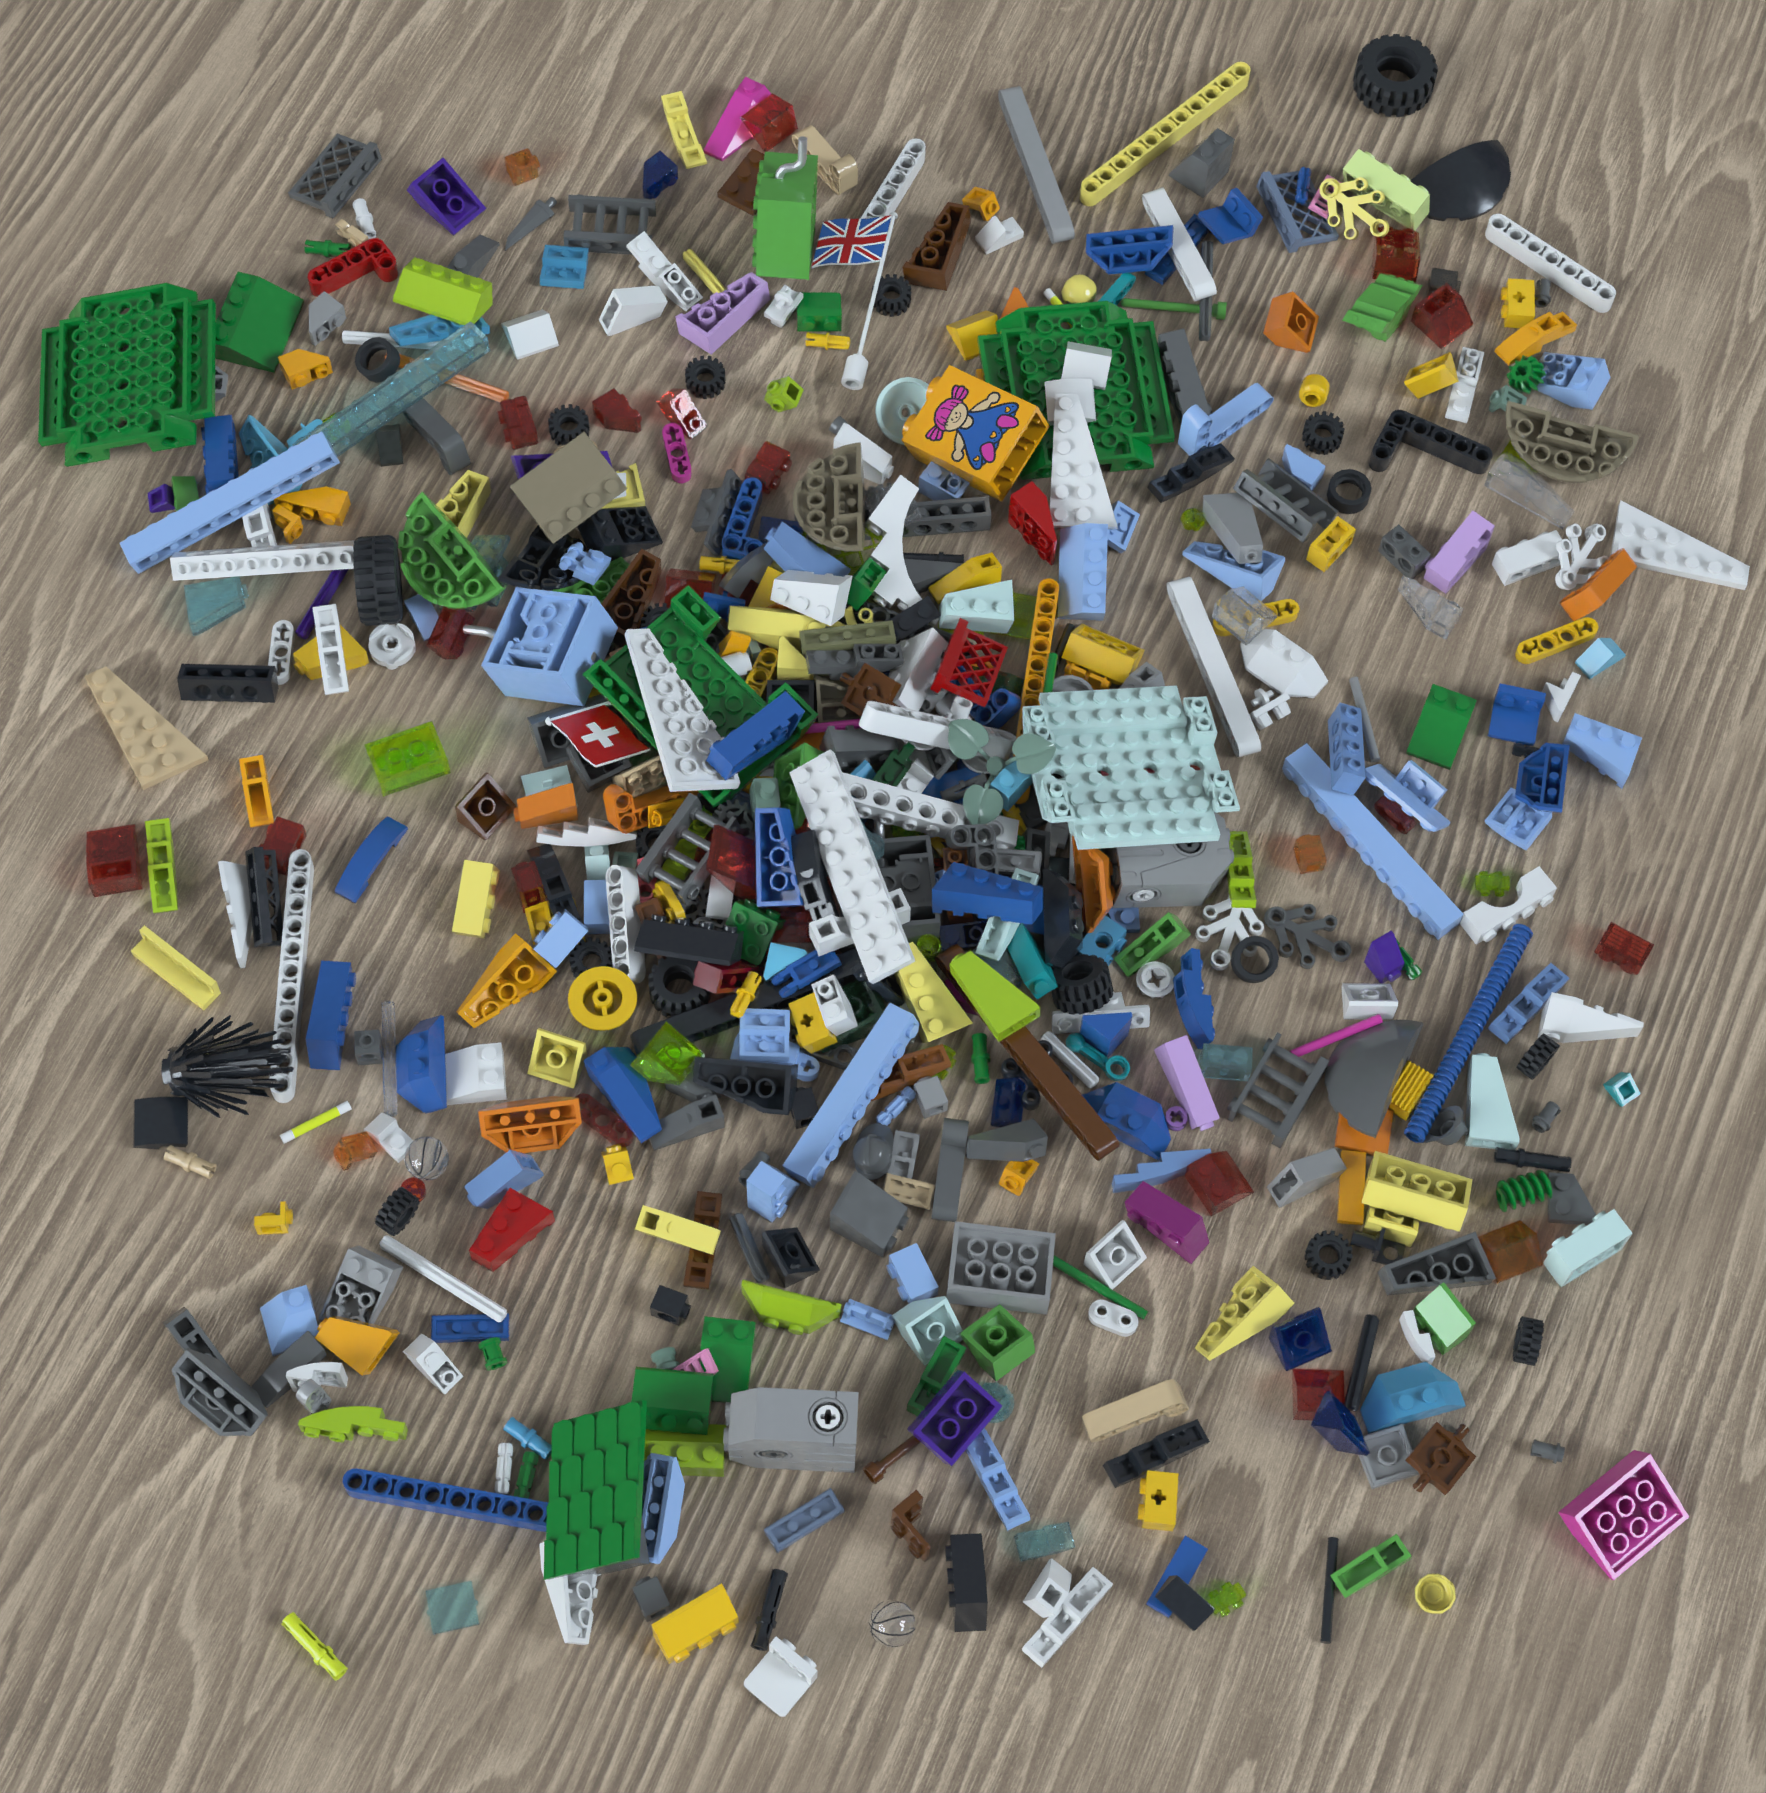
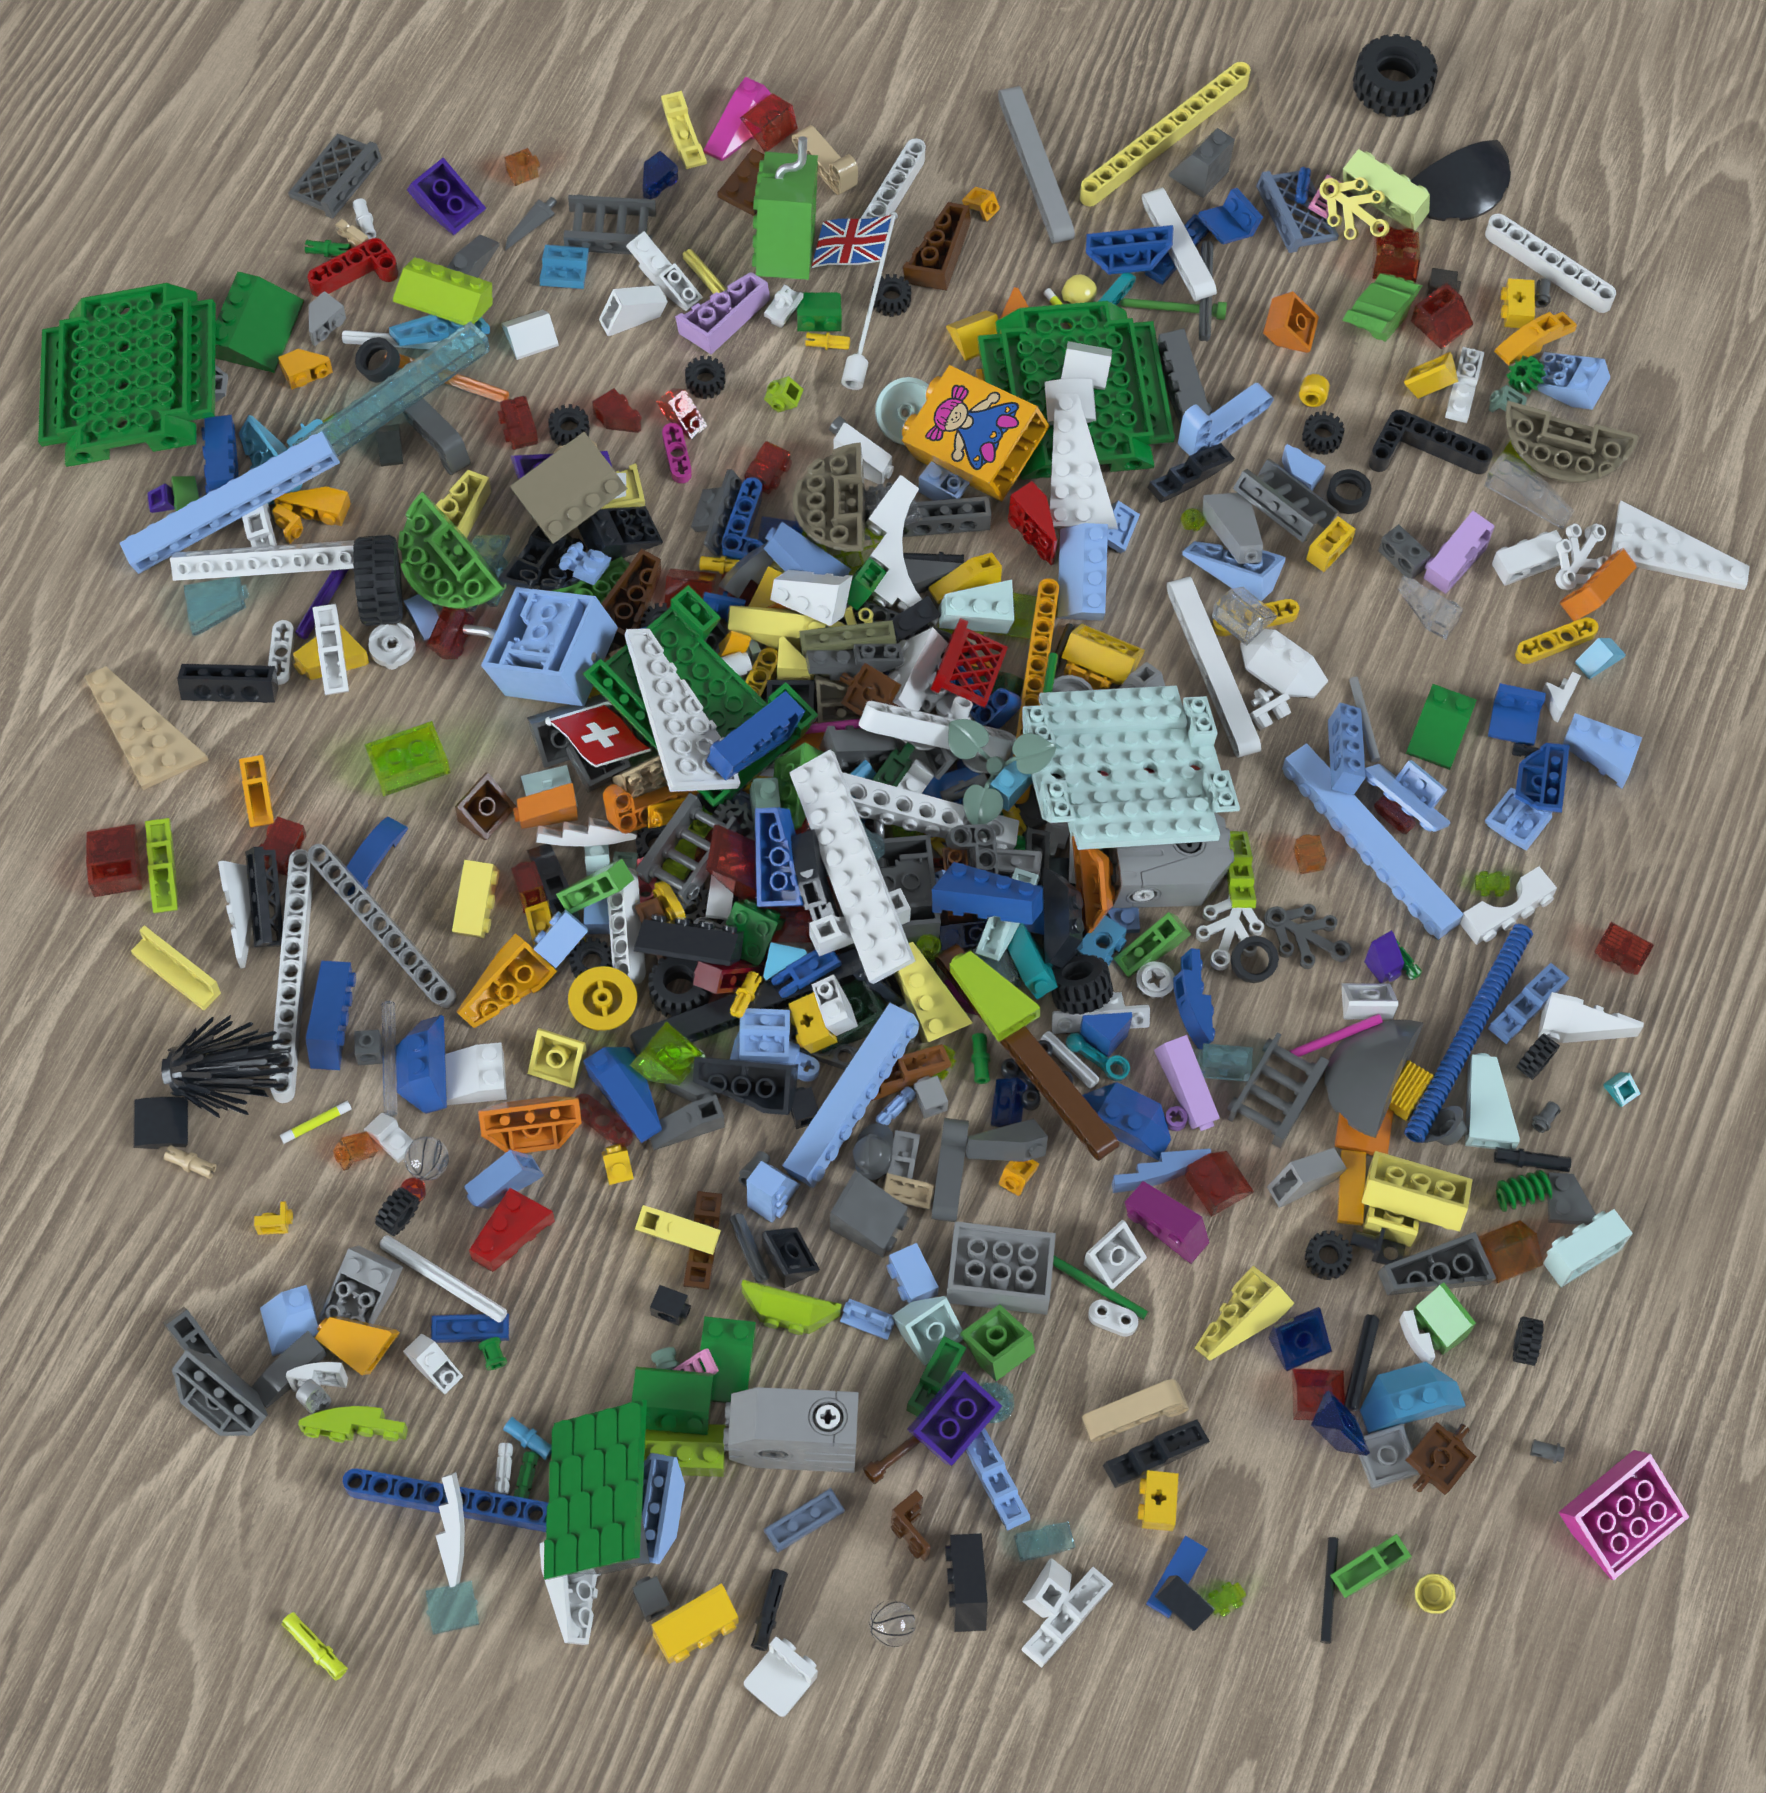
(391, 930): none -> light grey beam
(452, 1539): none -> white slope
(596, 886): none -> bright green slope
(998, 234): white slope -> none

